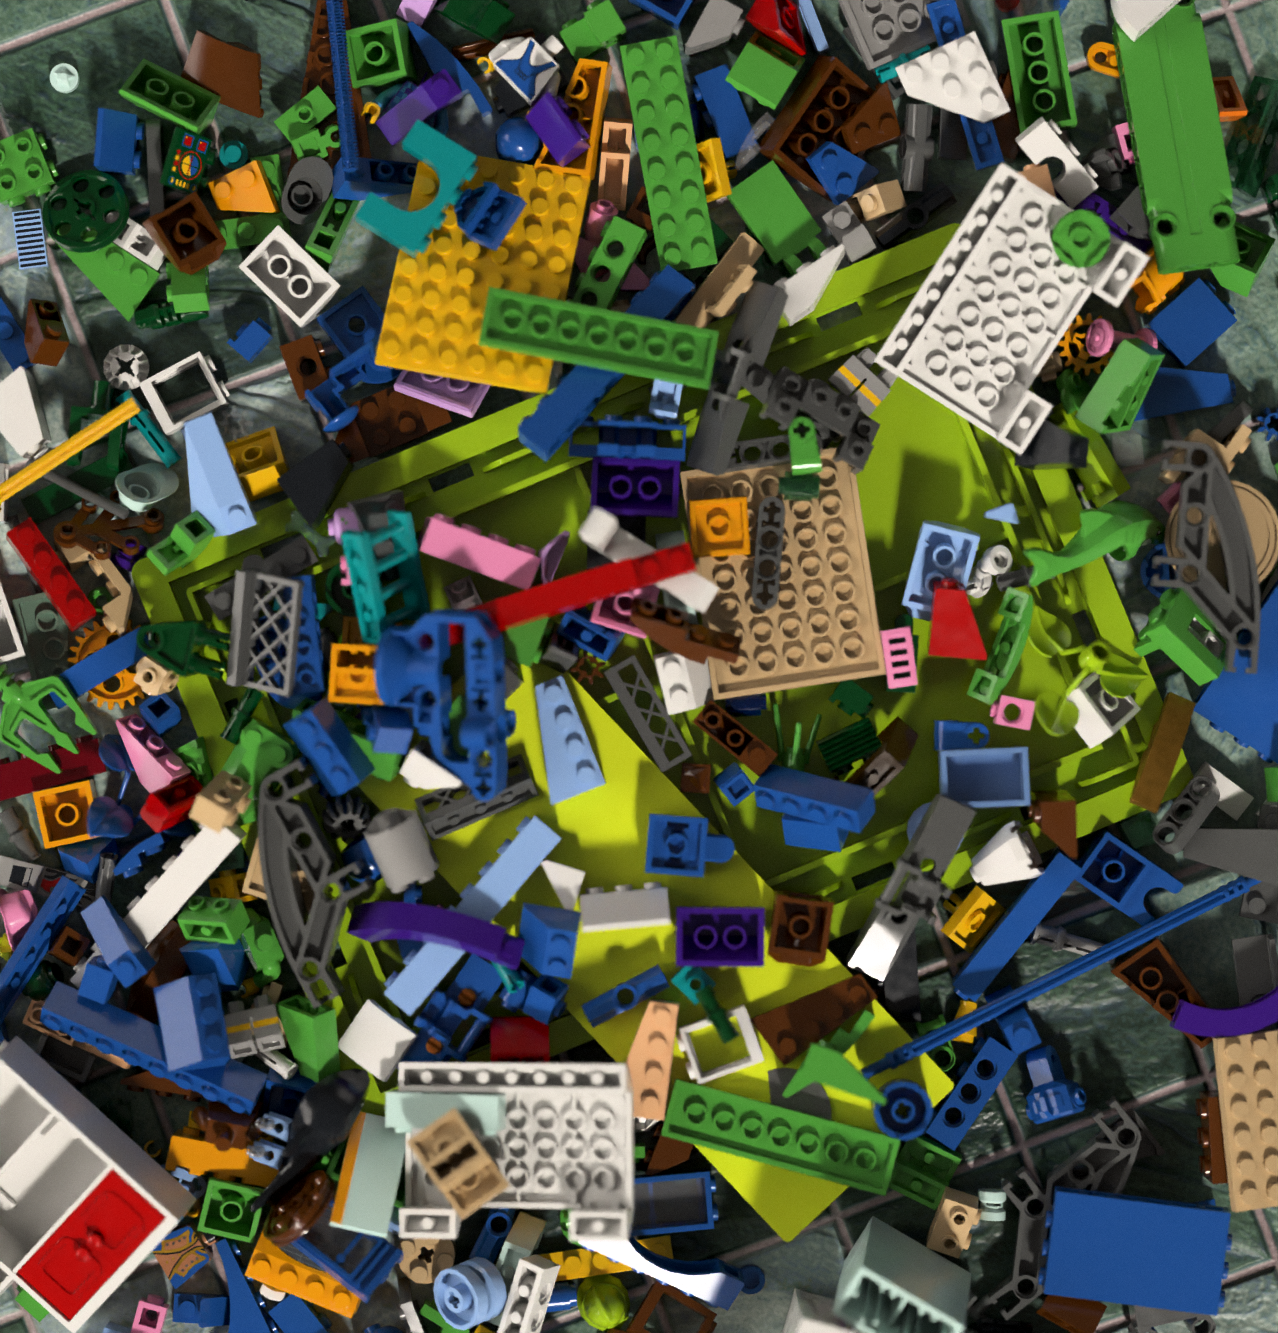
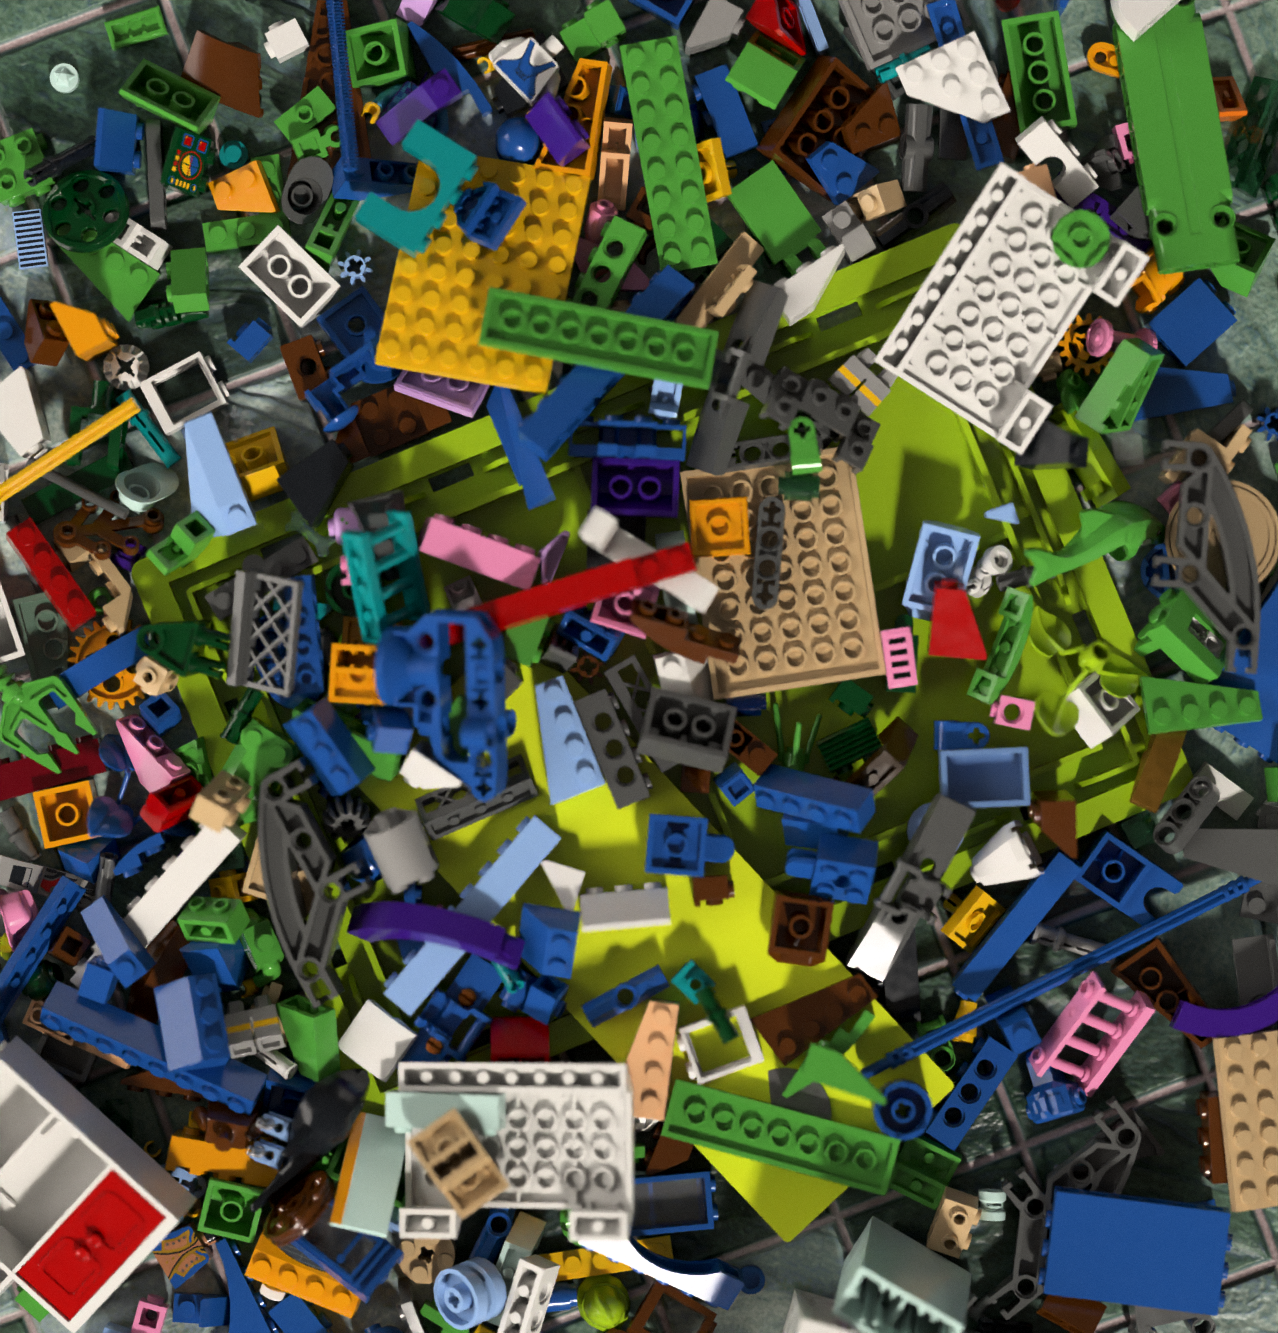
(53, 165): none -> black pin
(86, 331): none -> light orange slope
(136, 28): none -> bright green plate
(187, 234): reddish brown slope -> none
(285, 40): none -> white brick
(347, 266): none -> light blue gear
(523, 461): none -> blue wedge
(618, 102): none -> blue slope
(622, 793): none -> dark grey brick
(686, 730): none -> dark grey slope
(712, 889): none -> reddish brown brick
(720, 936): dark purple slope -> none
(749, 147): clear slope -> none
(838, 869): none -> blue brick
(1109, 1049): none -> bright pink fence
(1190, 706): none -> bright green wing

